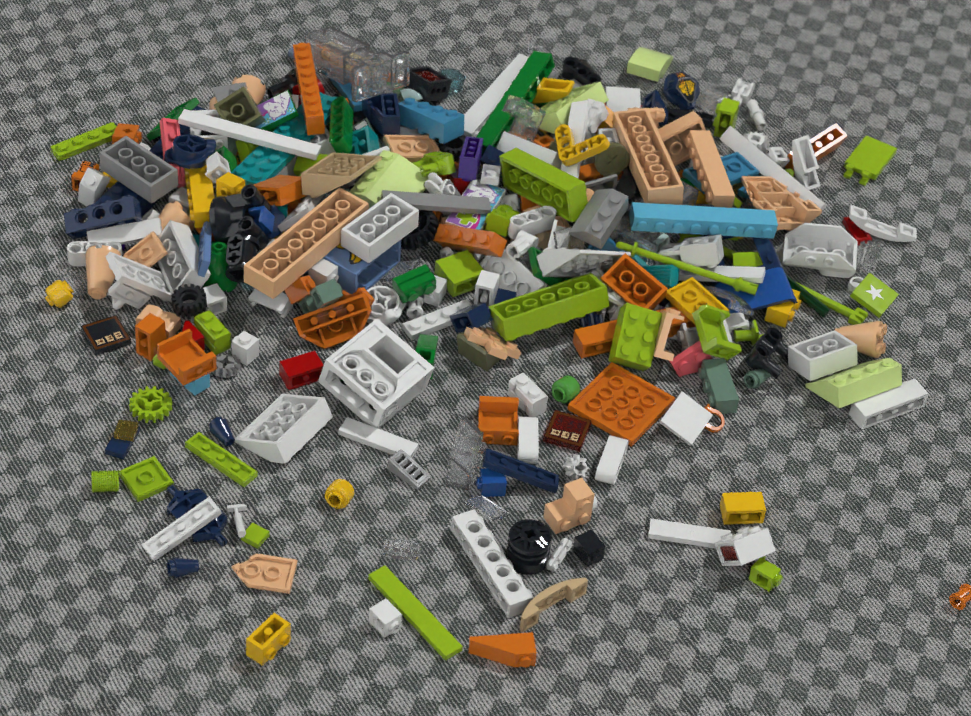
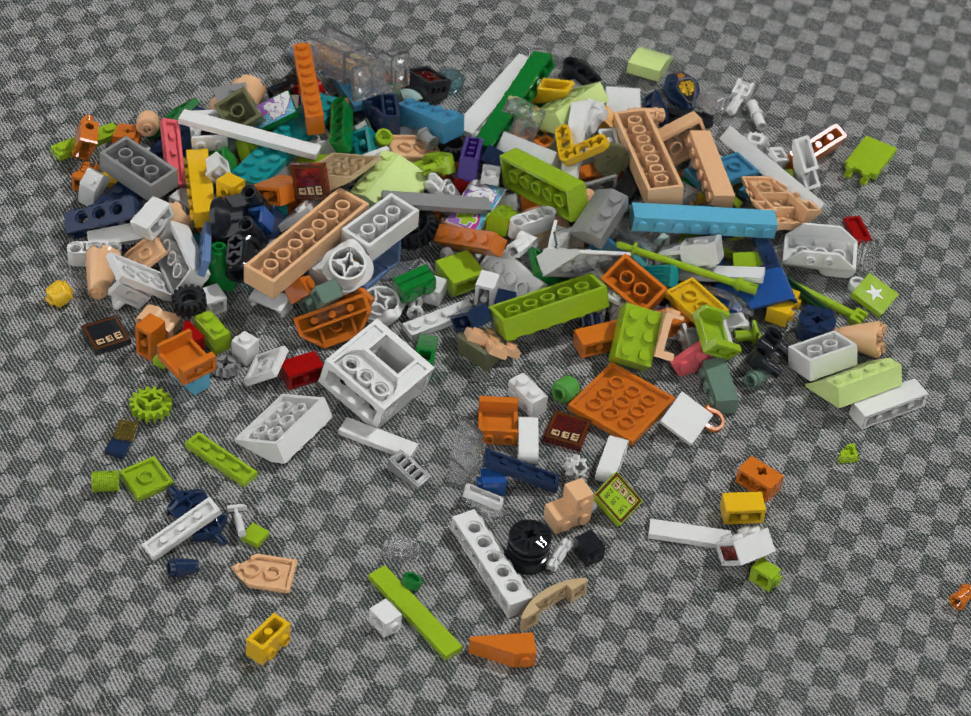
(88, 133): none -> orange torso
(147, 123): none -> light nougat head
(152, 218): none -> white brick
(190, 151): dark blue piece -> none
(221, 430): dark blue cone -> none
(266, 365): none -> white tile
(310, 181): none -> tile
(339, 493): yellow head -> none
(361, 272): none -> white piece
(383, 137): none -> lime tile
(412, 581): none -> green tile
(427, 138): none -> light grey bush
(483, 497): none -> white tile
(617, 499): none -> tile
(726, 116): lime brick -> none
(759, 477): none -> orange brick
(814, 322): none -> dark blue brick
(848, 454): none -> lime tile
(902, 233): white slope -> none

